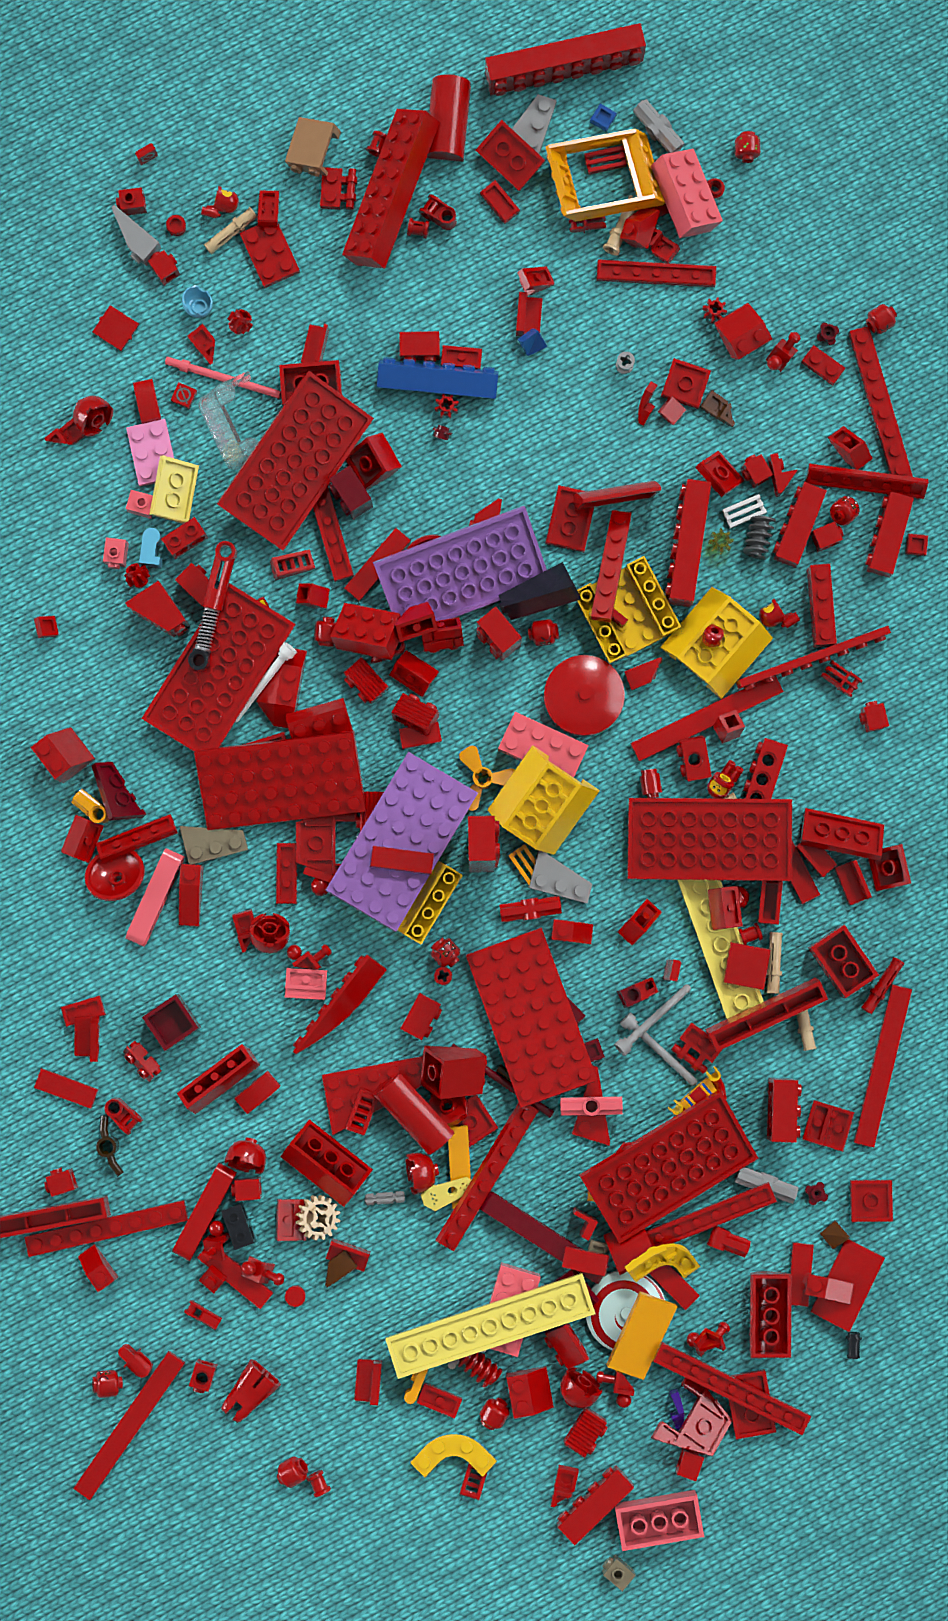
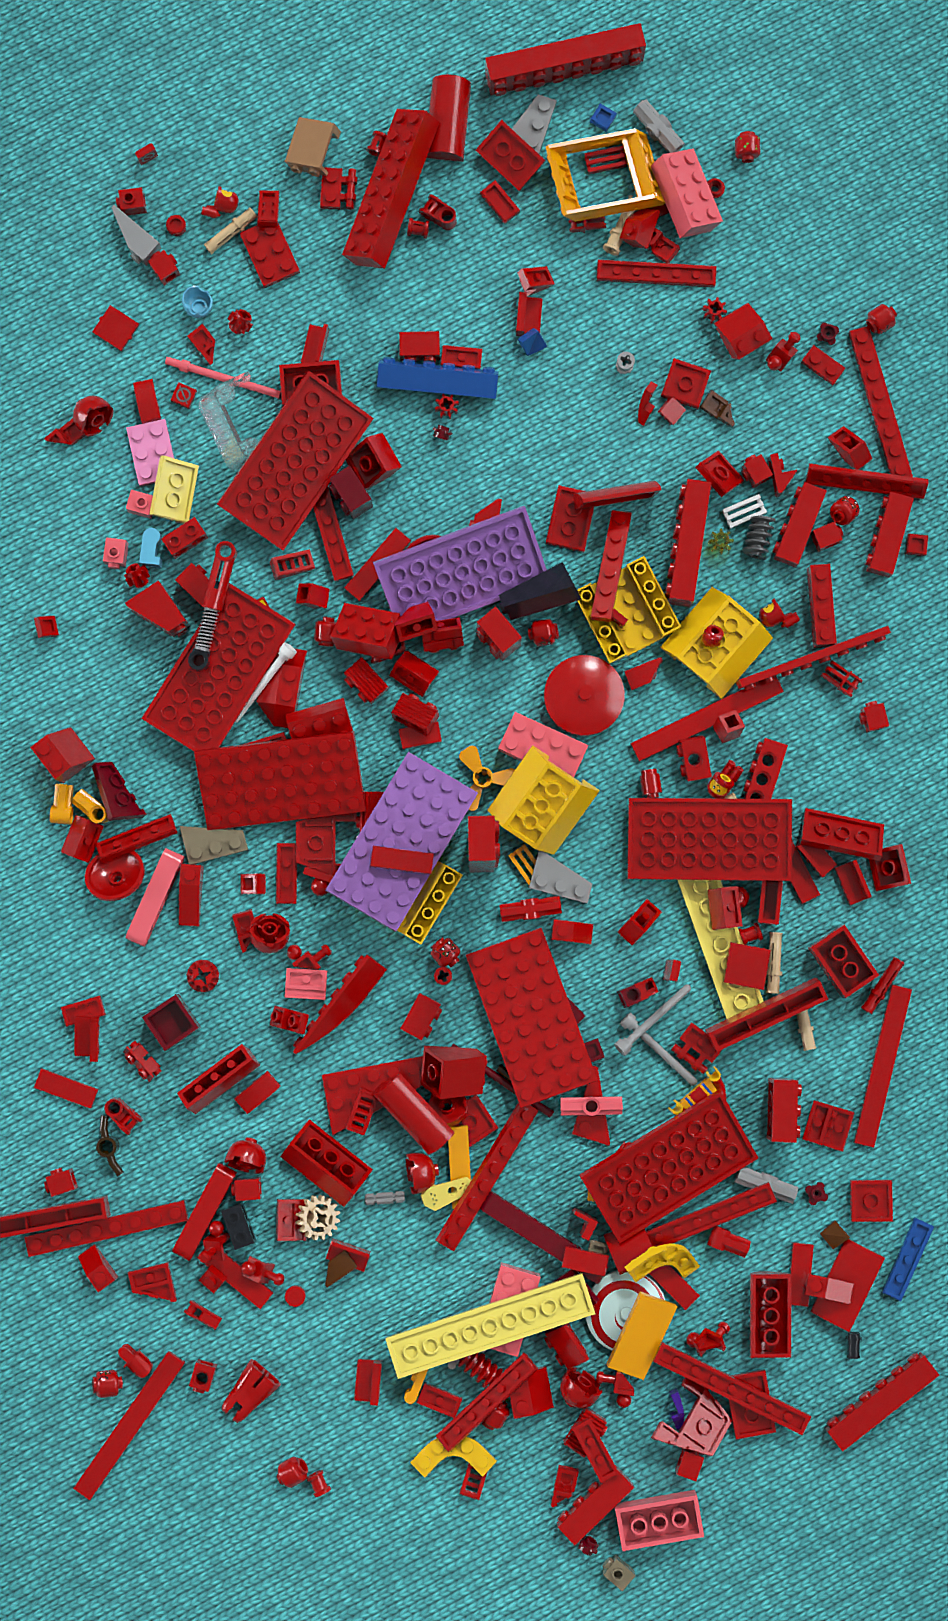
(62, 810): none -> light orange piece
(153, 1281): none -> red wing
(211, 979): none -> red gear
(253, 883): none -> red slope
(289, 1019): none -> red slope
(486, 1402): none -> red tile
(588, 1545): none -> dark red plate
(595, 1449): none -> red plate
(881, 1401): none -> red brick
(907, 1259): none -> blue tile

